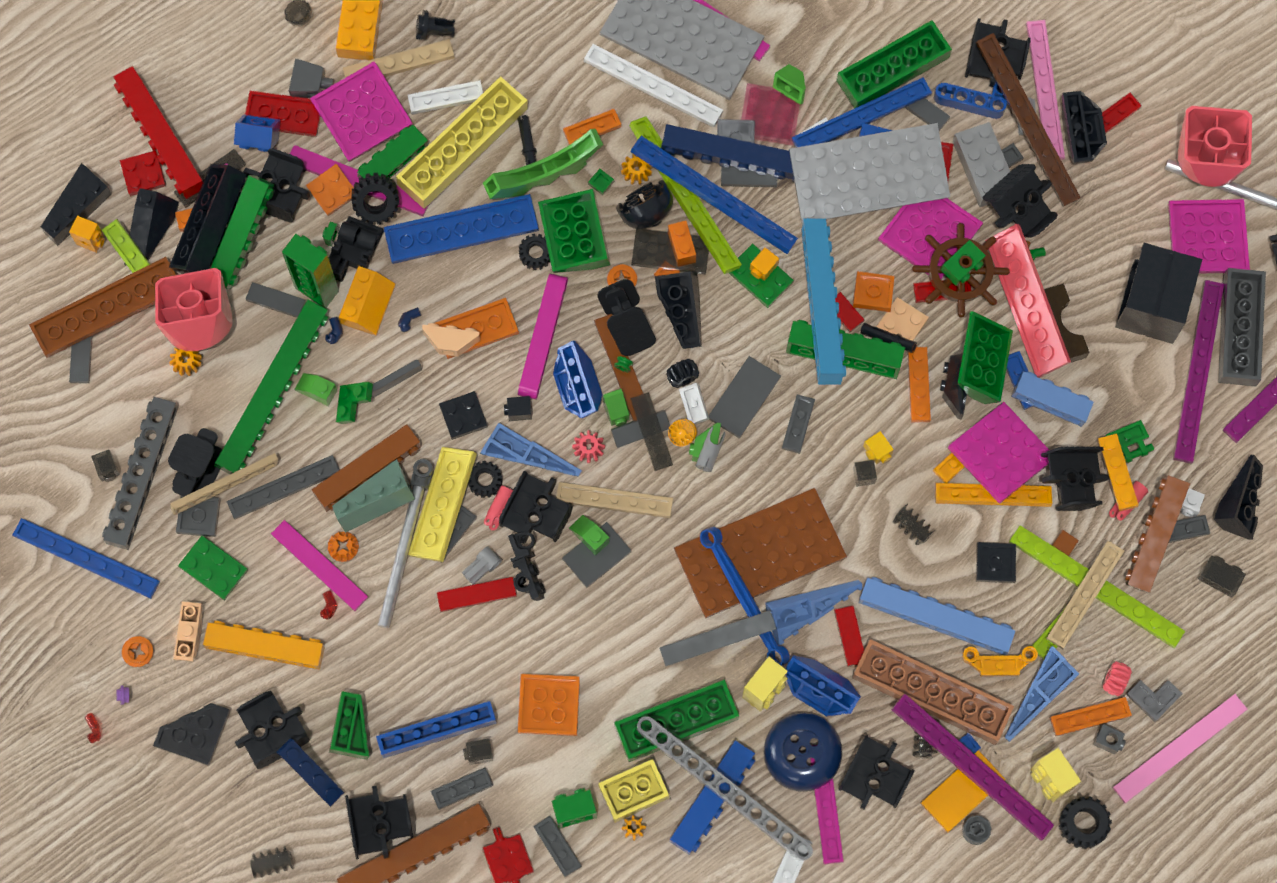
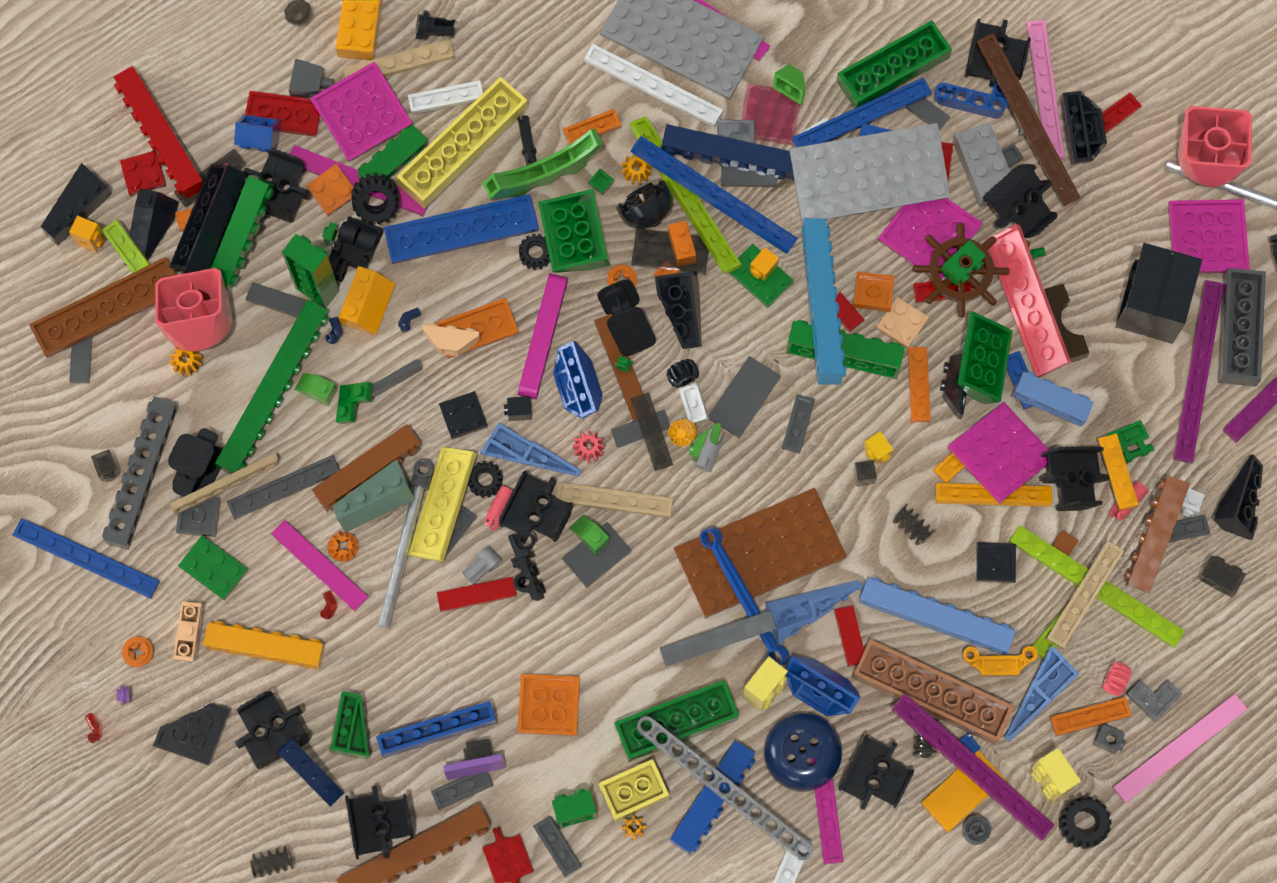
(474, 766): none -> medium lavender tile
(616, 407): bright green slope -> none
(887, 337): black pin -> none

